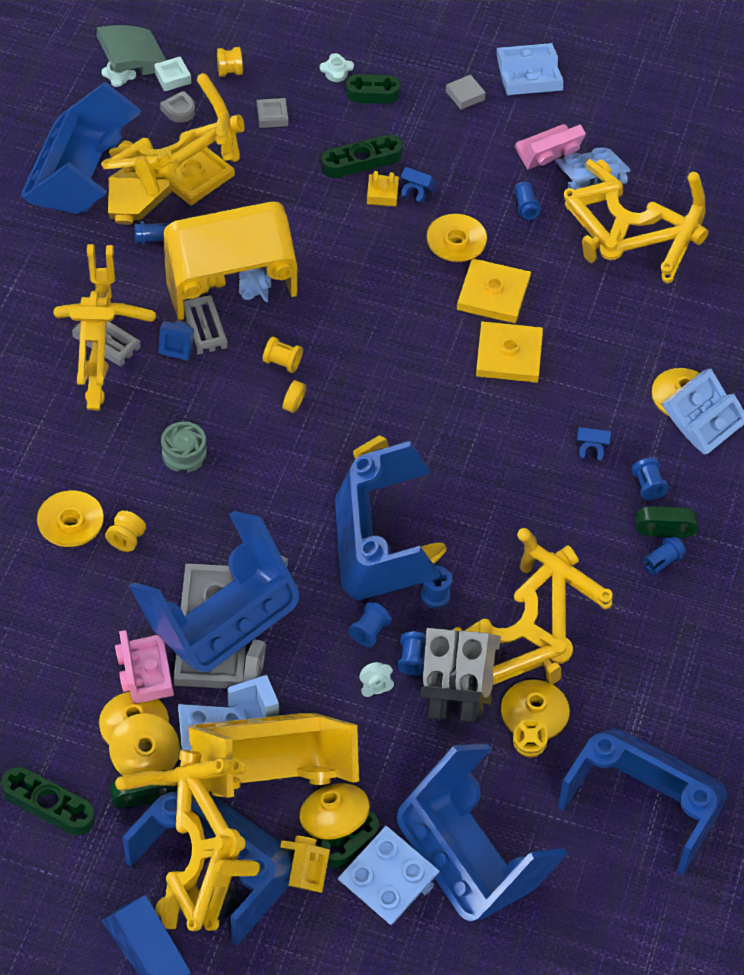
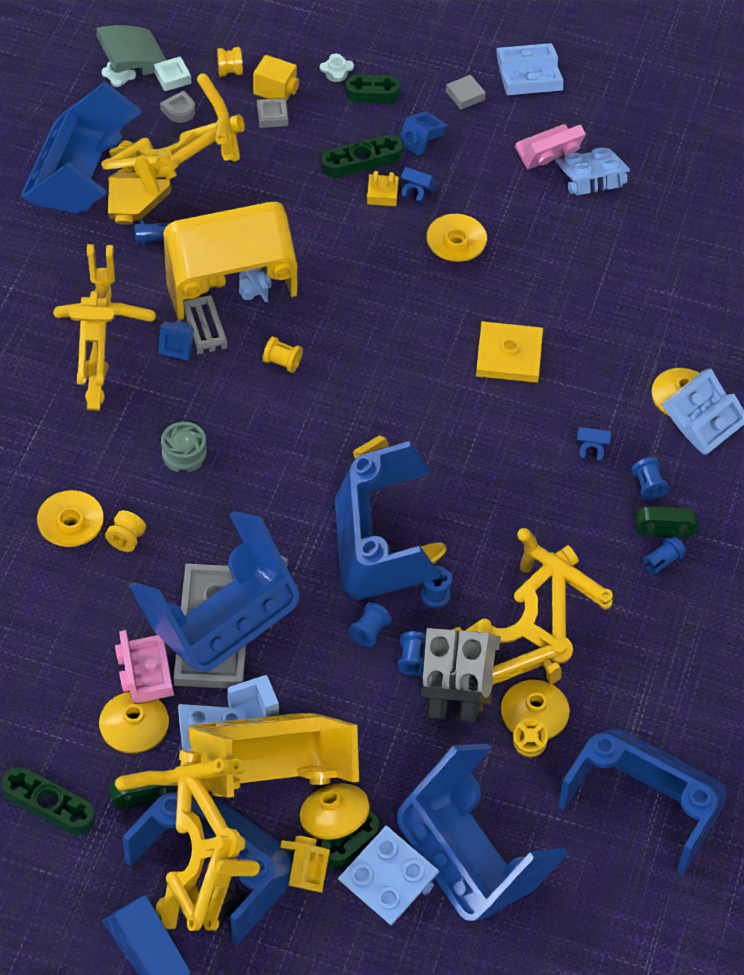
(113, 350): light grey tile -> none
(125, 750): yellow dish -> none
(200, 176): yellow plate -> none
(254, 660): light grey tile -> none
(275, 78): none -> yellow brick
(294, 396): yellow tile -> none
(376, 679): light aqua plate -> none
(420, 129): none -> blue bracket
(493, 290): yellow plate -> none
(528, 206): blue pin -> none
(613, 244): yellow piece -> none

